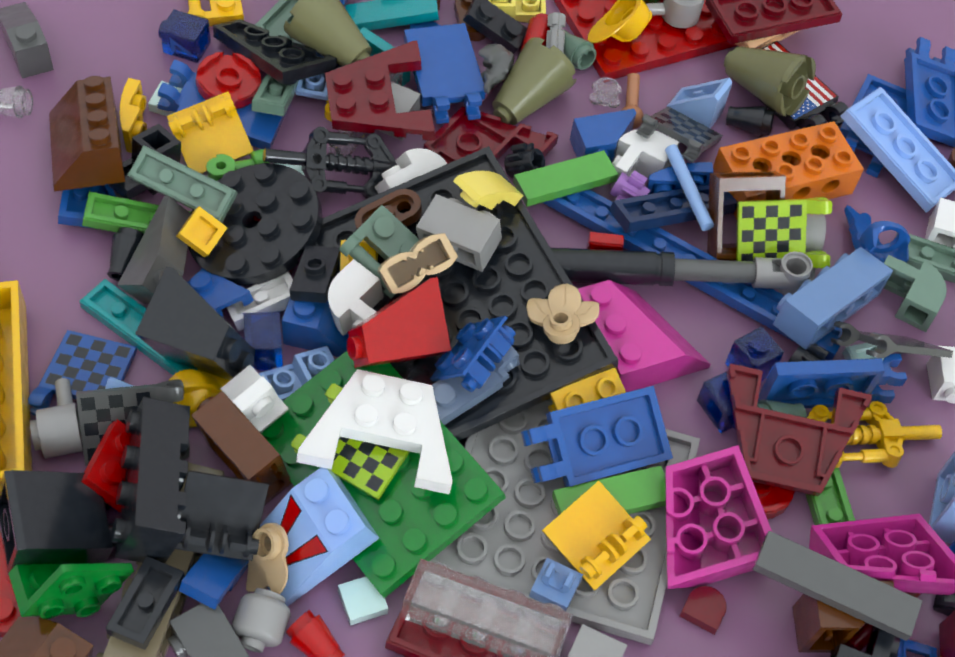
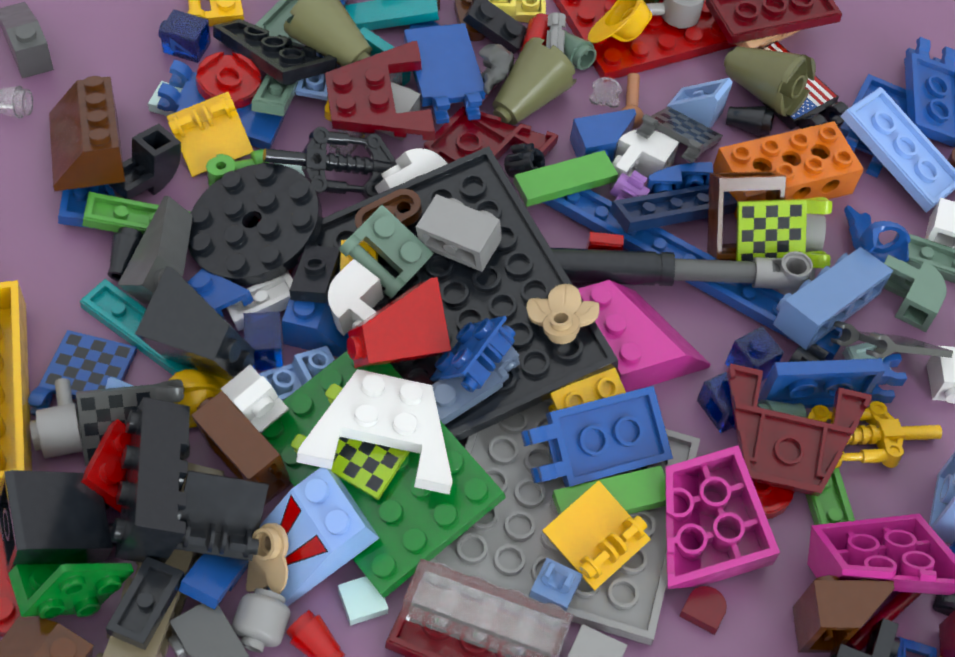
(131, 110): yellow slope -> none
(182, 183): sand green tile -> none
(201, 231): yellow plate -> none
(409, 268): tan brick -> none
(486, 189): light yellow slope -> none
(689, 188): light blue bar -> none
(838, 585): dark grey tile -> none

